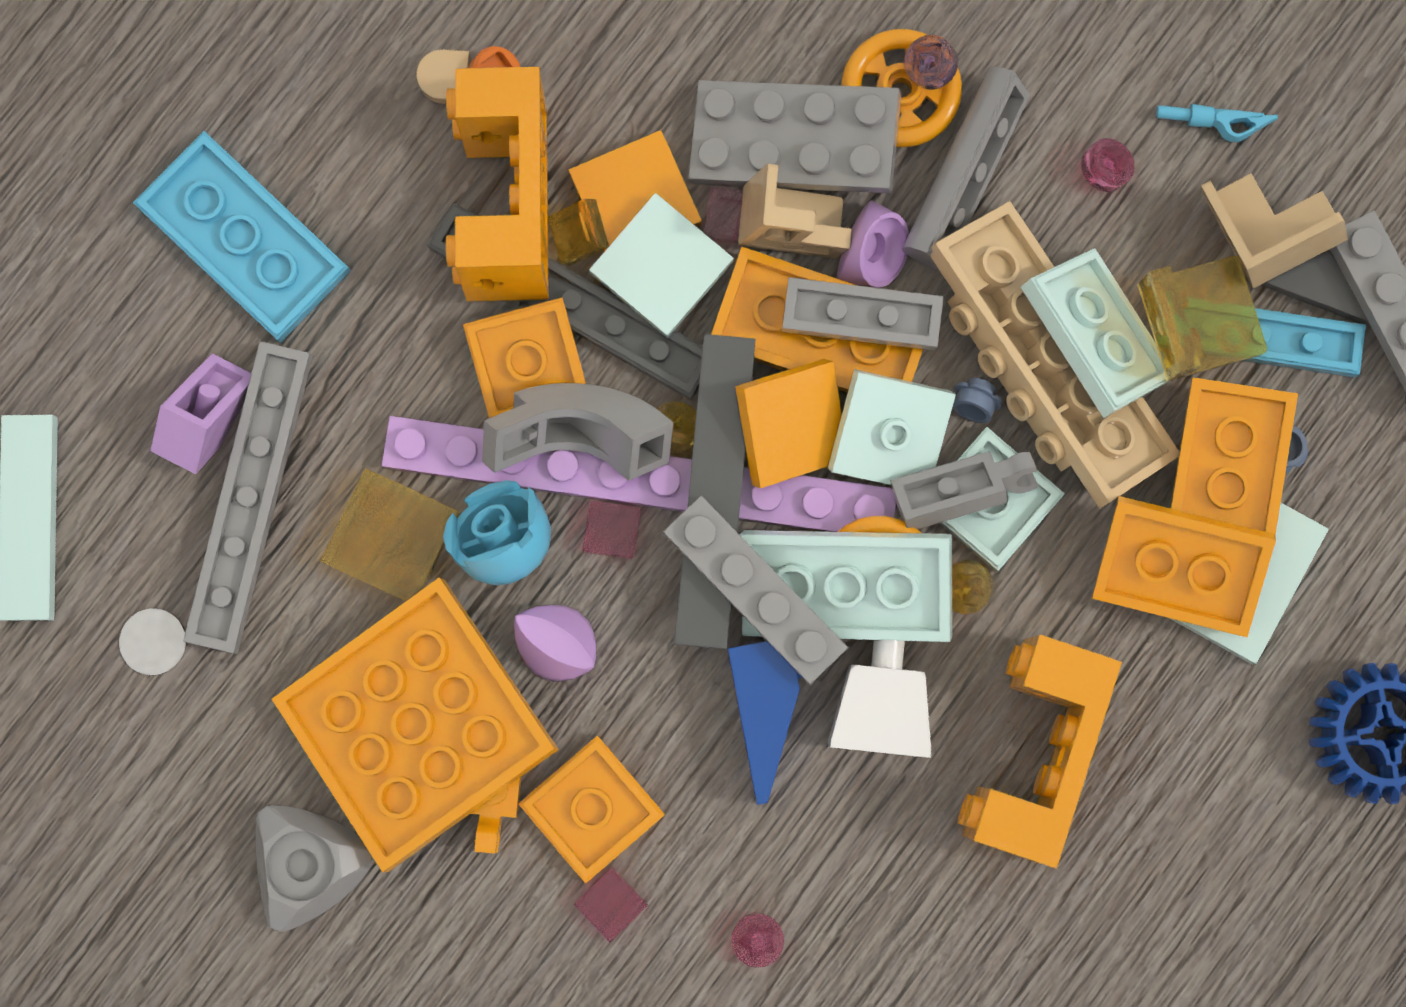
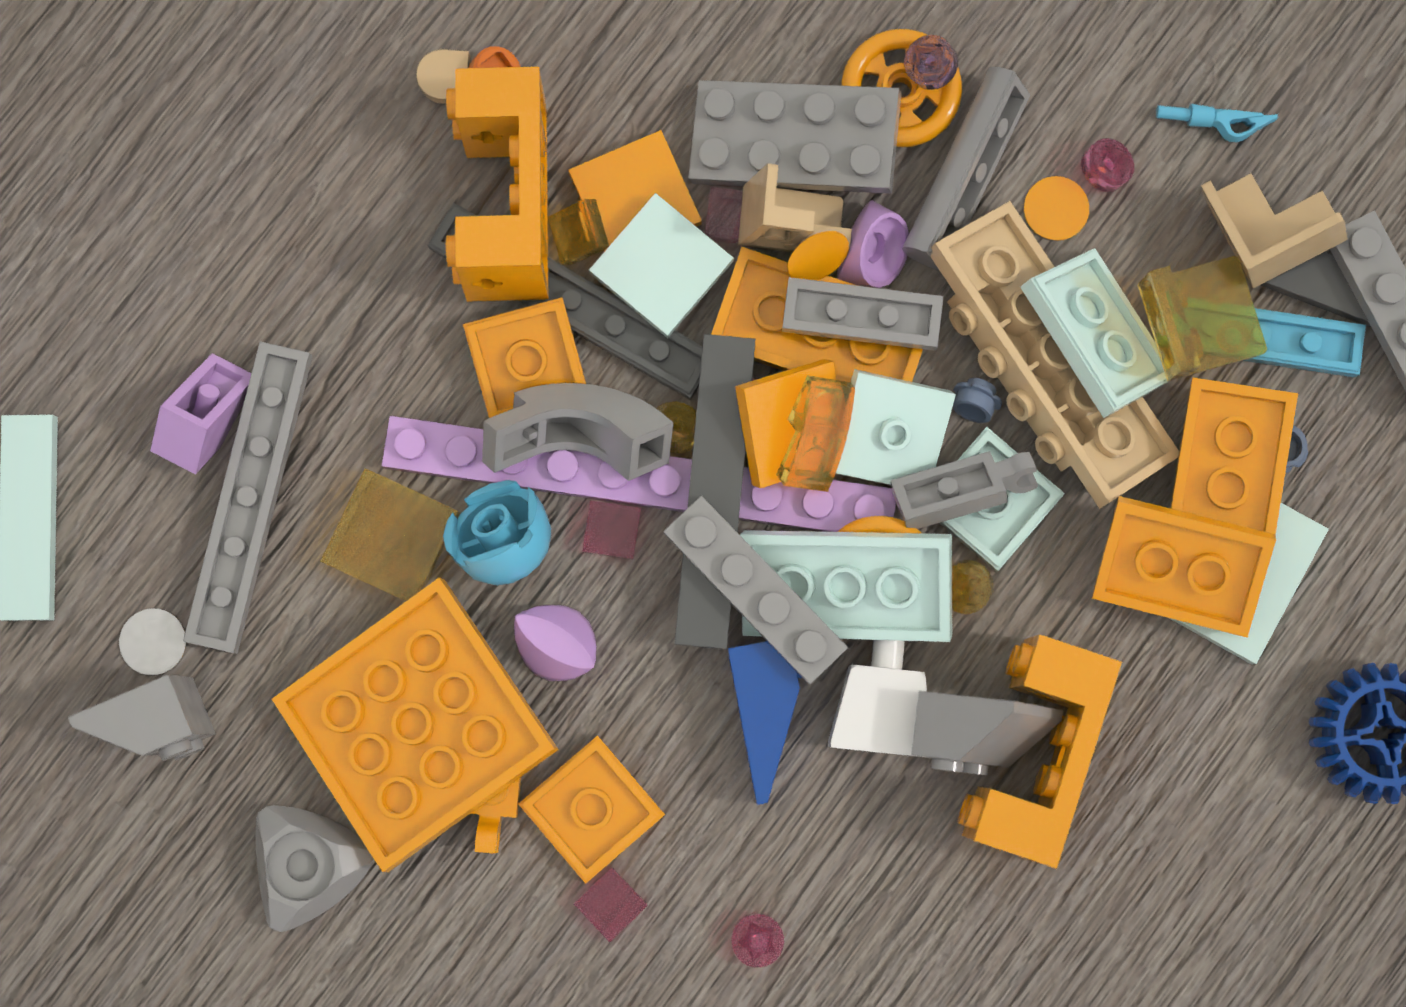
(151, 719): none -> light grey slope
(242, 236): medium azure tile -> none
(818, 255): none -> light orange sticker
(821, 430): none -> clear yellow slope
(976, 731): none -> light grey slope
(1056, 208): none -> light orange sticker

